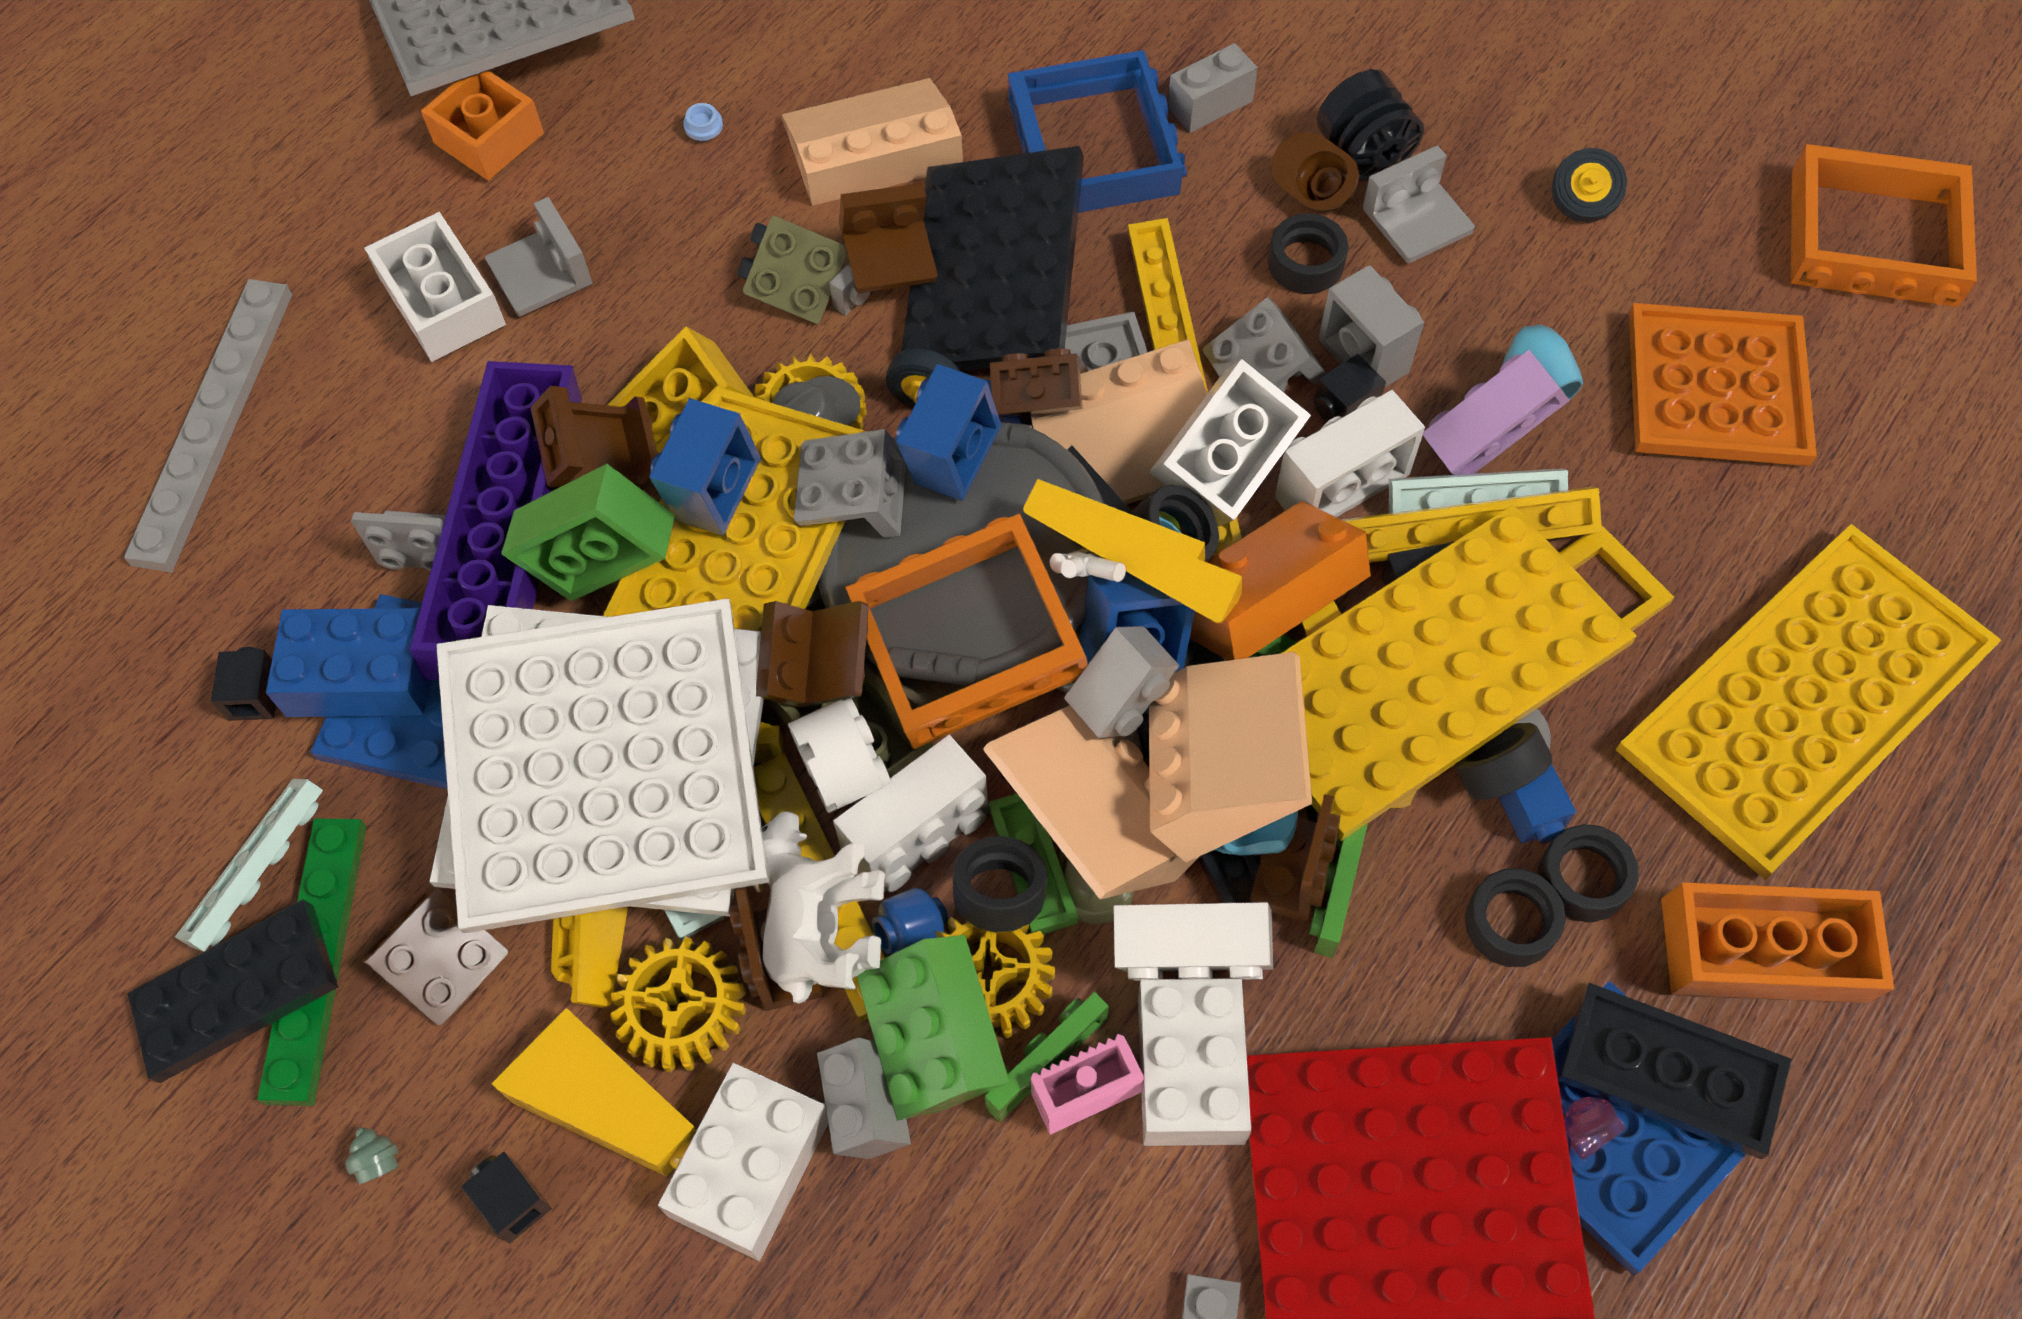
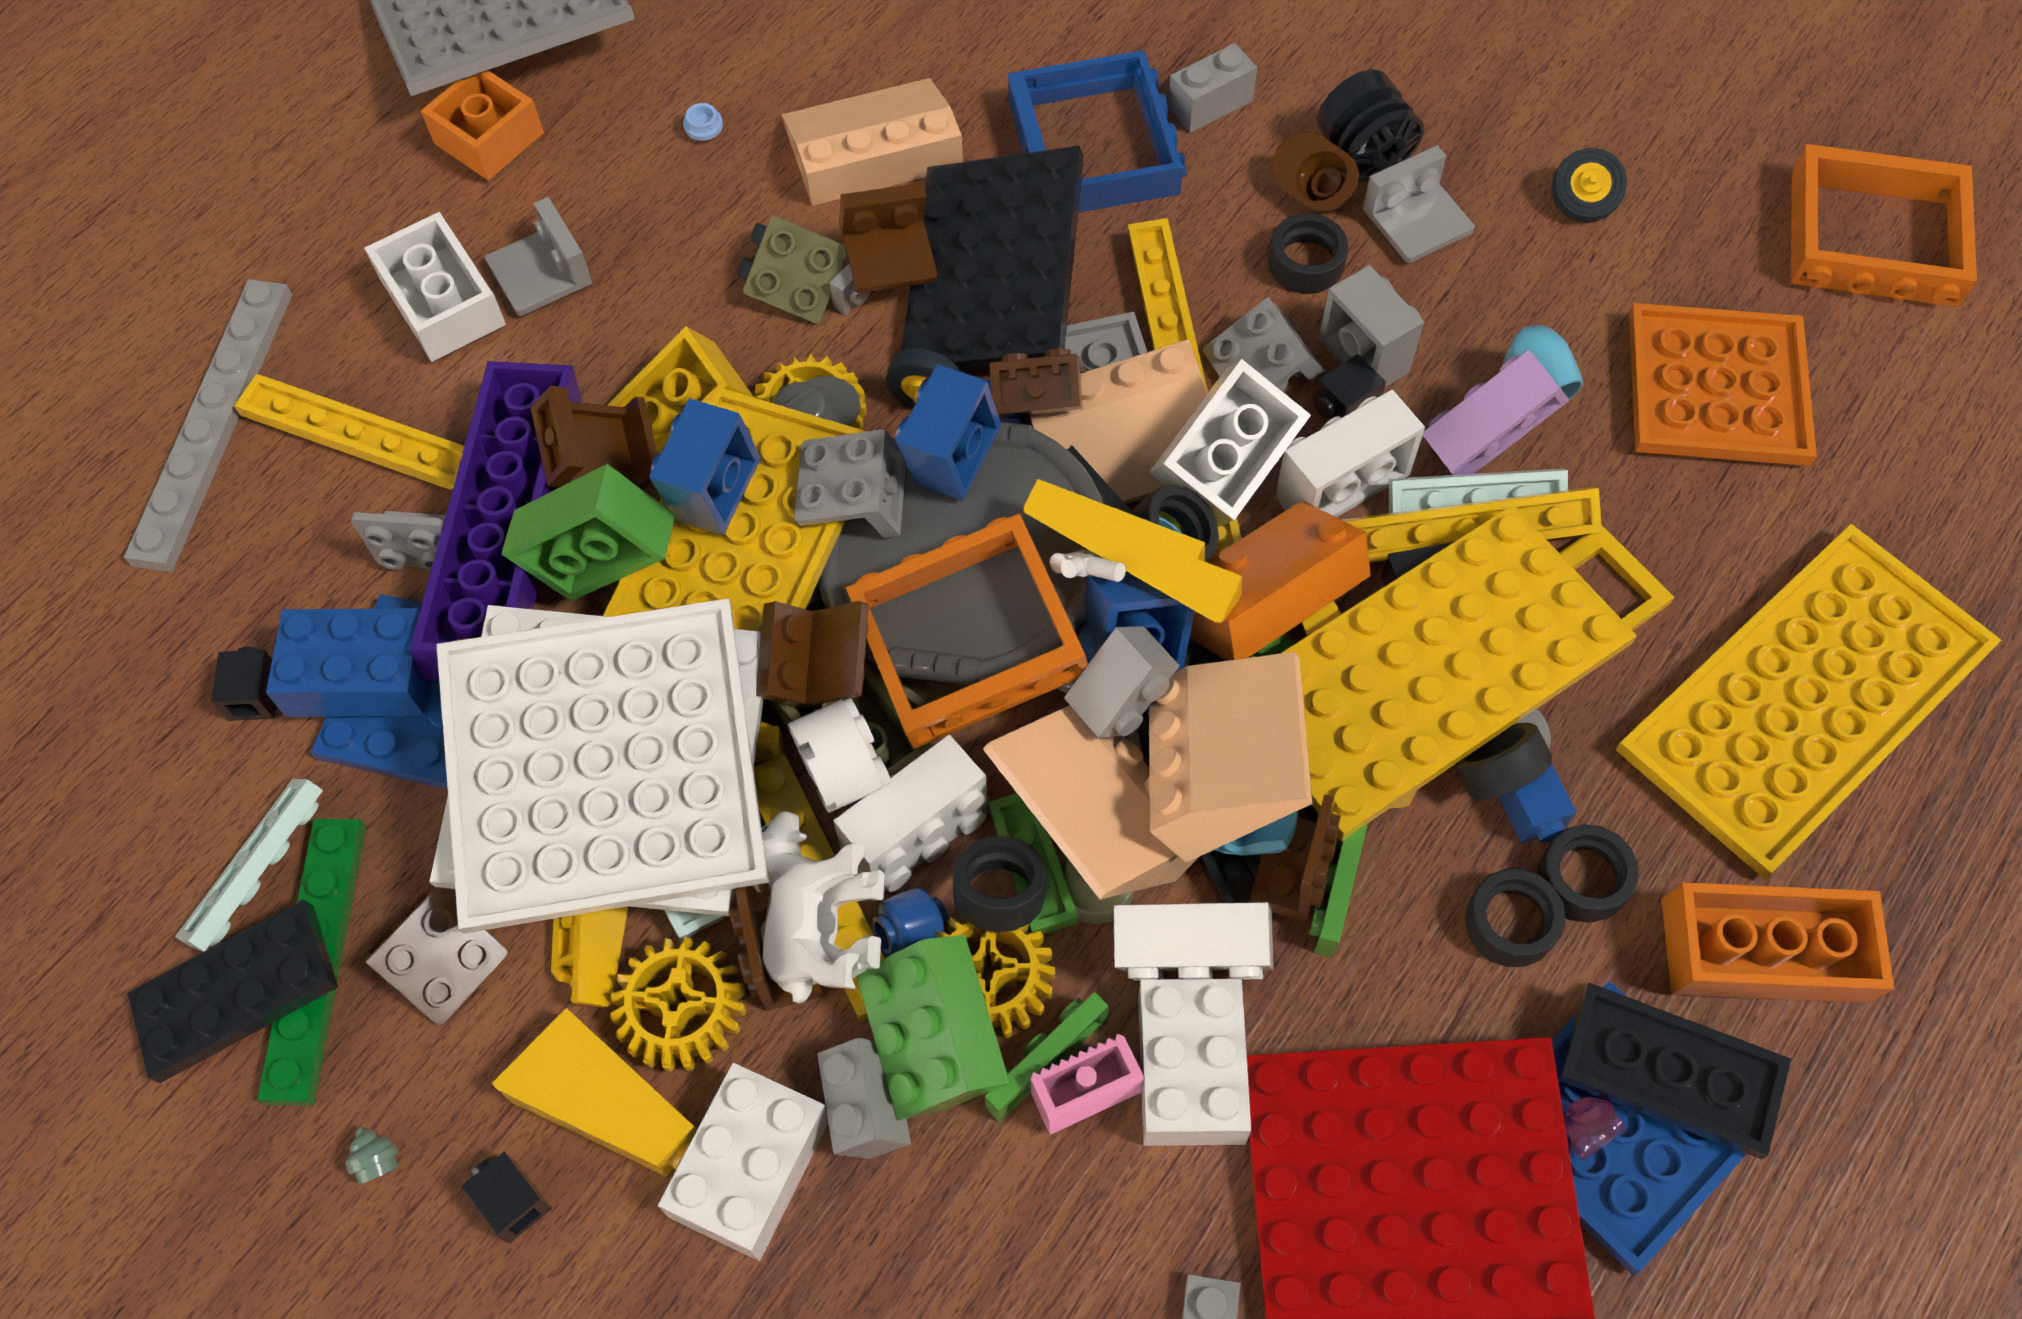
(351, 430): none -> yellow plate

